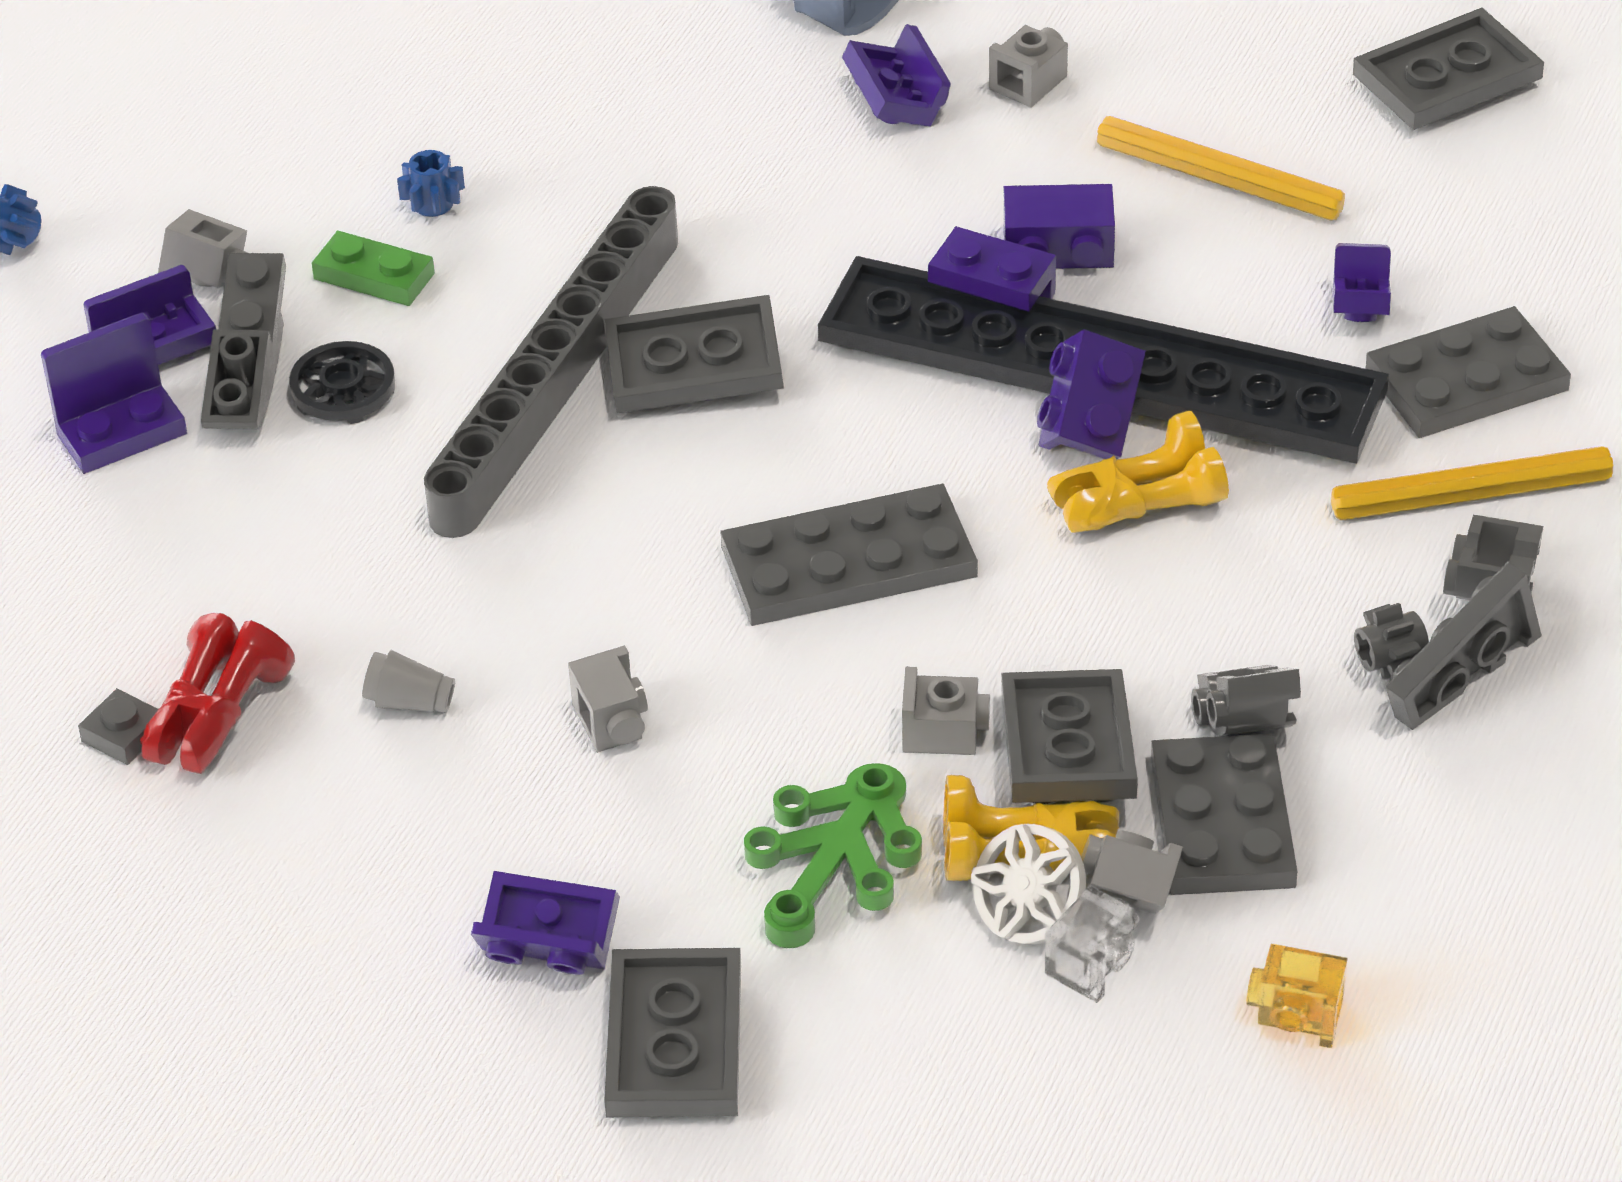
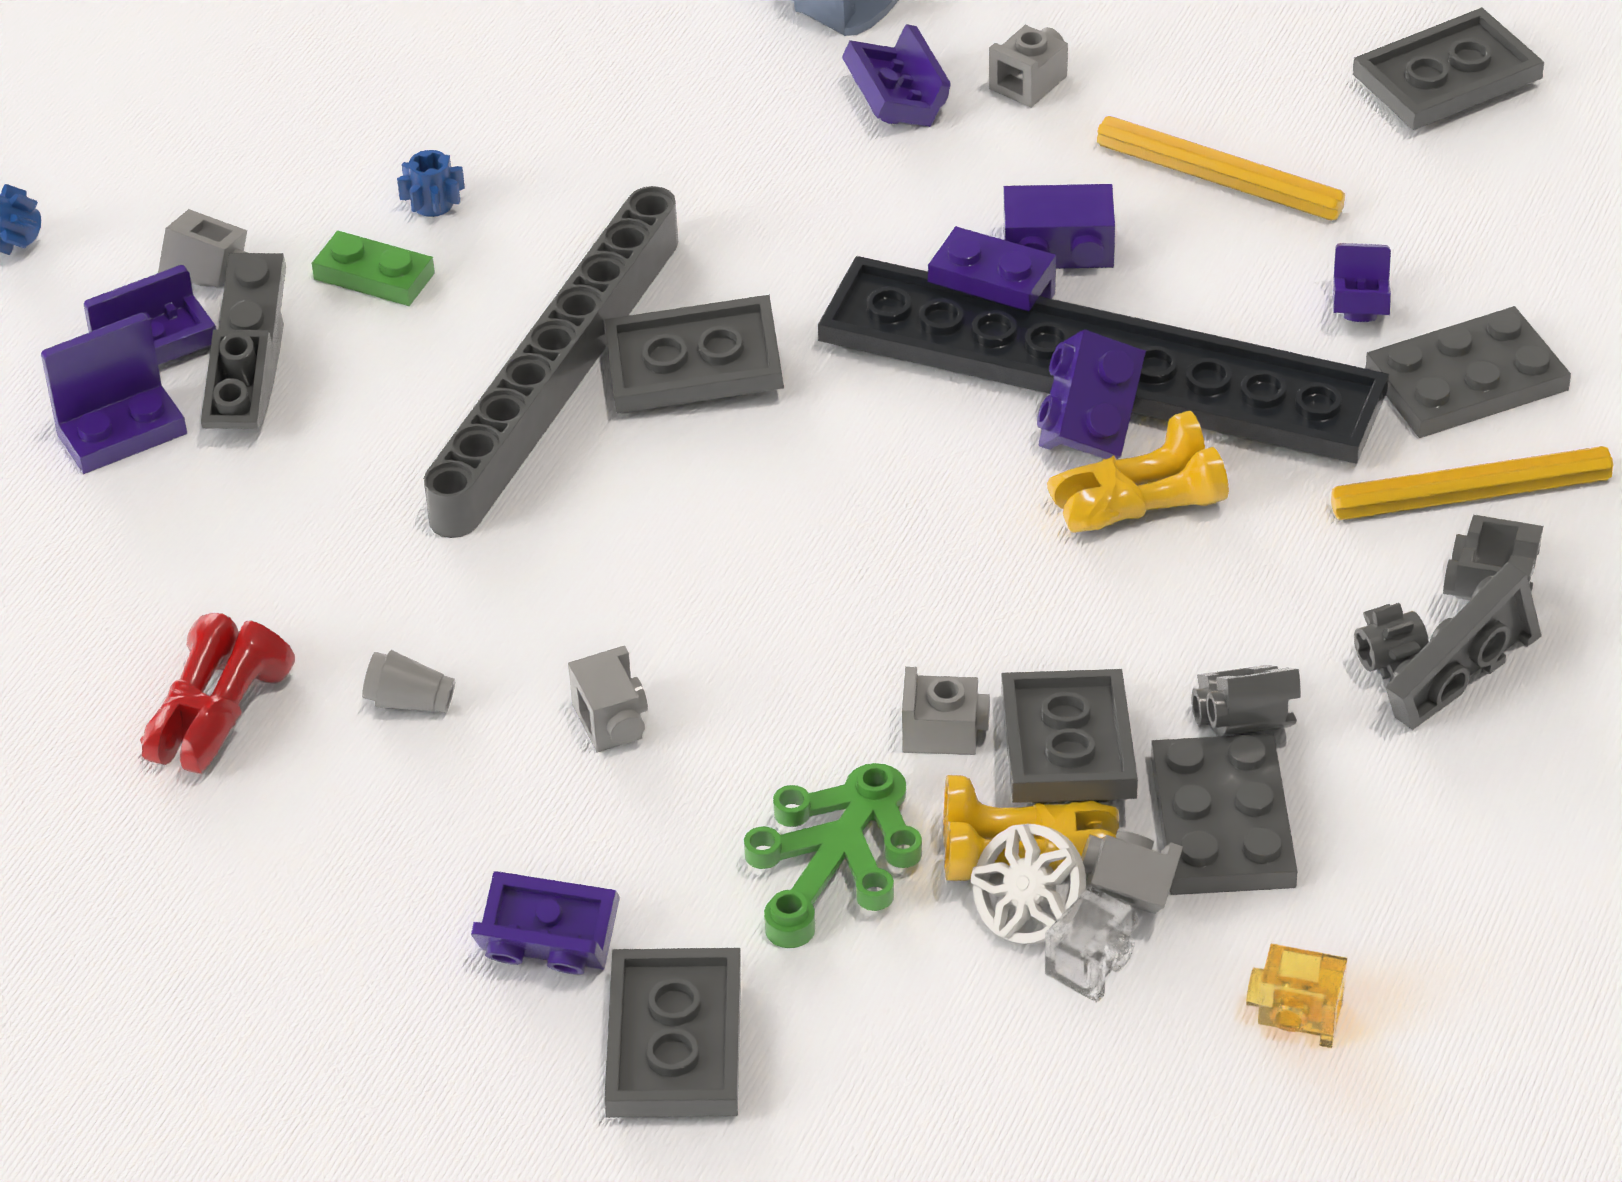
(117, 726): dark grey plate -> none
(342, 381): black wheel -> none
(848, 554): dark grey plate -> none

